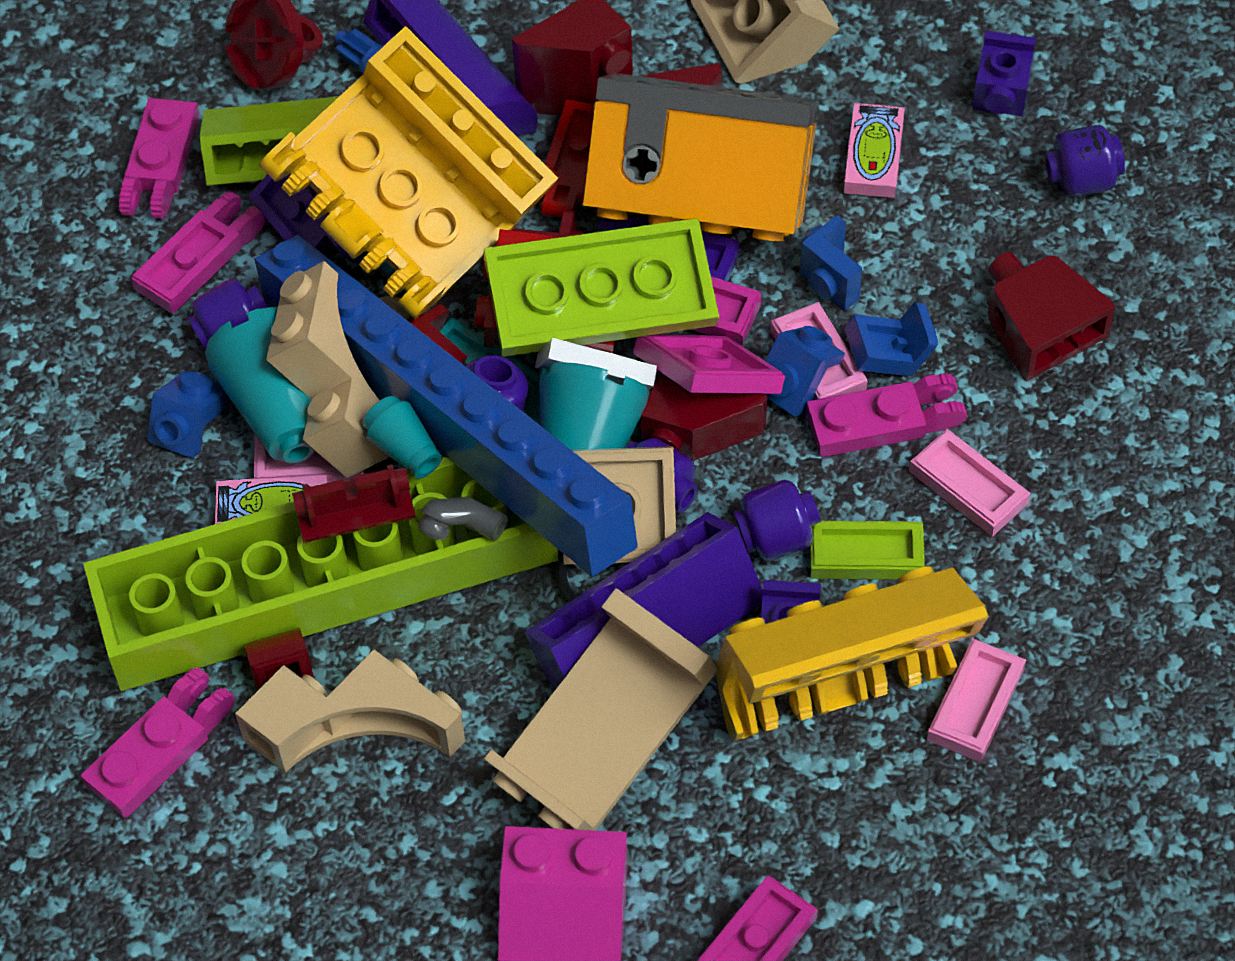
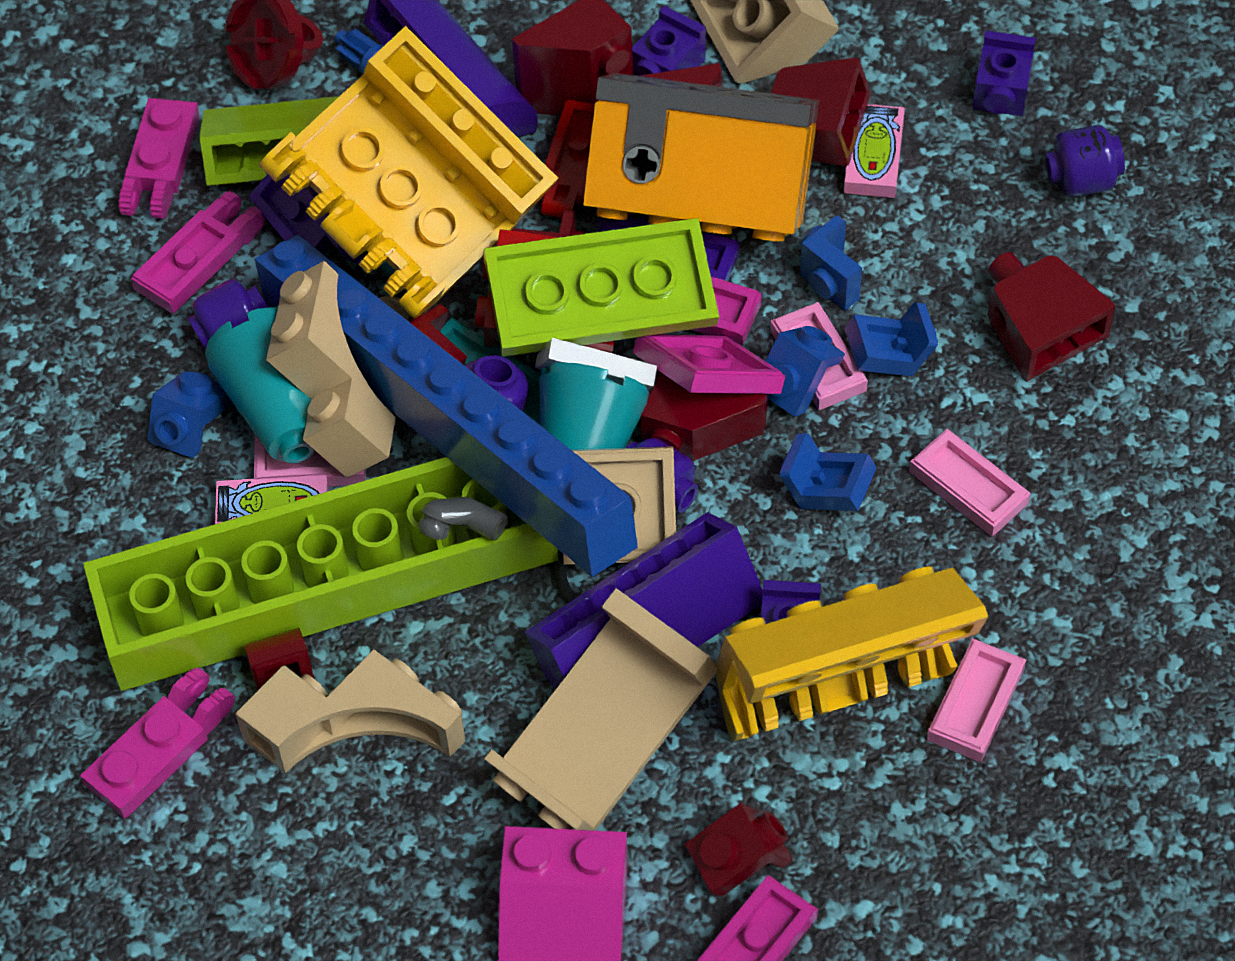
(353, 504): dark red hinge -> none
(401, 435): teal cone -> none
(670, 44): none -> dark purple brick
(738, 847): none -> dark red bracket
(777, 520): dark purple head -> none
(826, 478): none -> blue bracket
(842, 103): none -> dark red torso
(866, 549): lime tile -> none
(884, 415): dark pink hinge -> none

